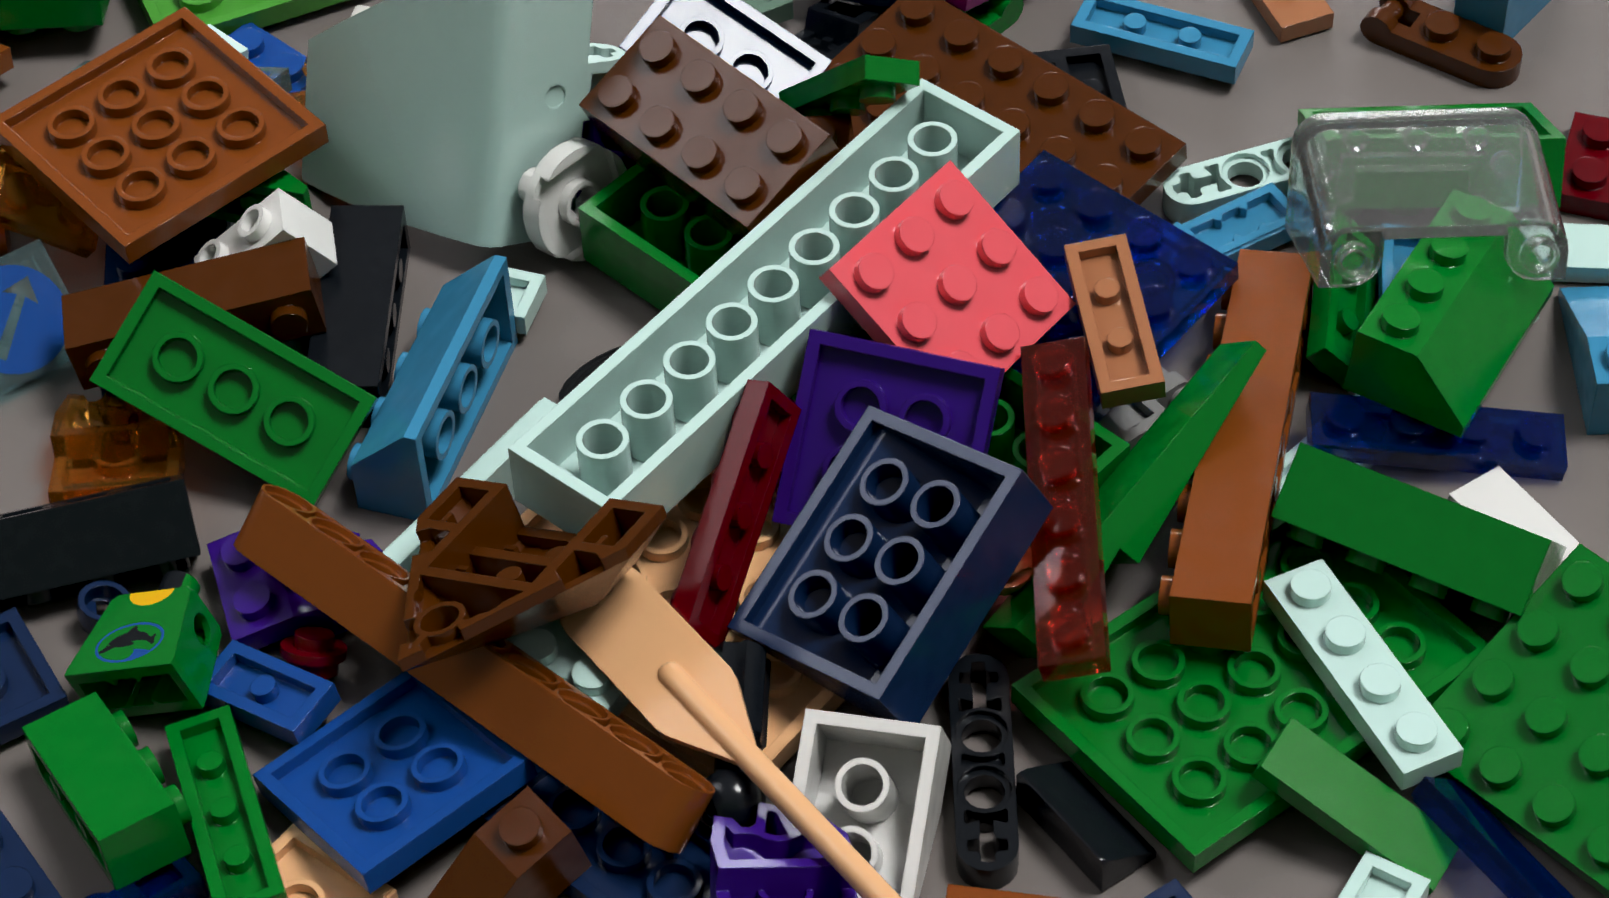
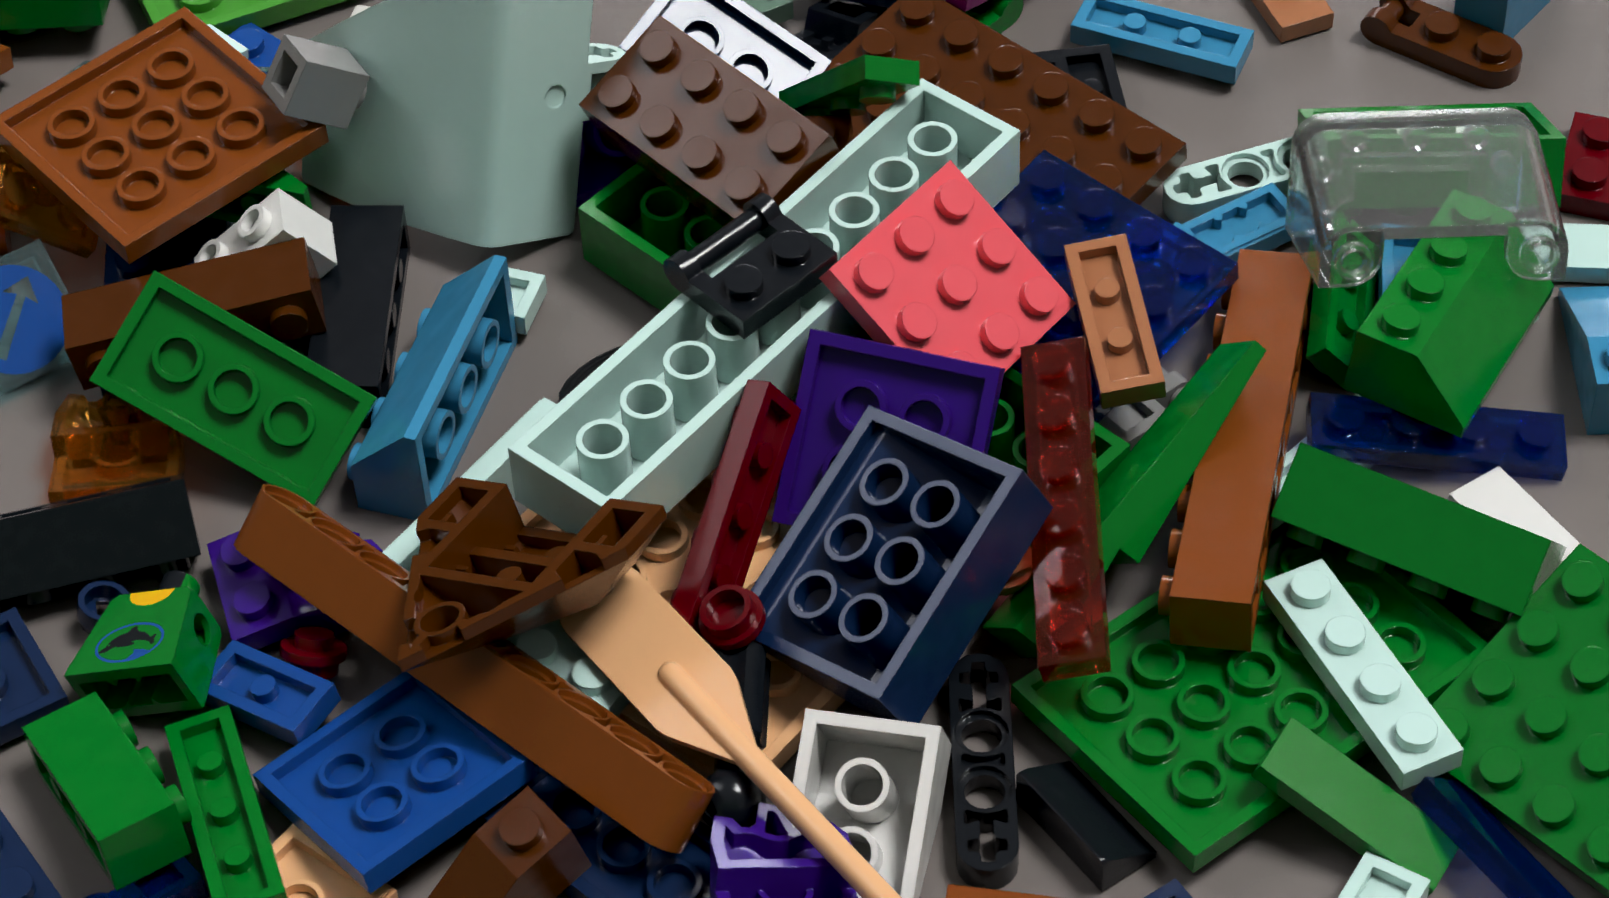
(316, 82): none -> light grey brick
(550, 192): white plate -> none
(731, 617): none -> dark red plate
(762, 279): none -> black plate

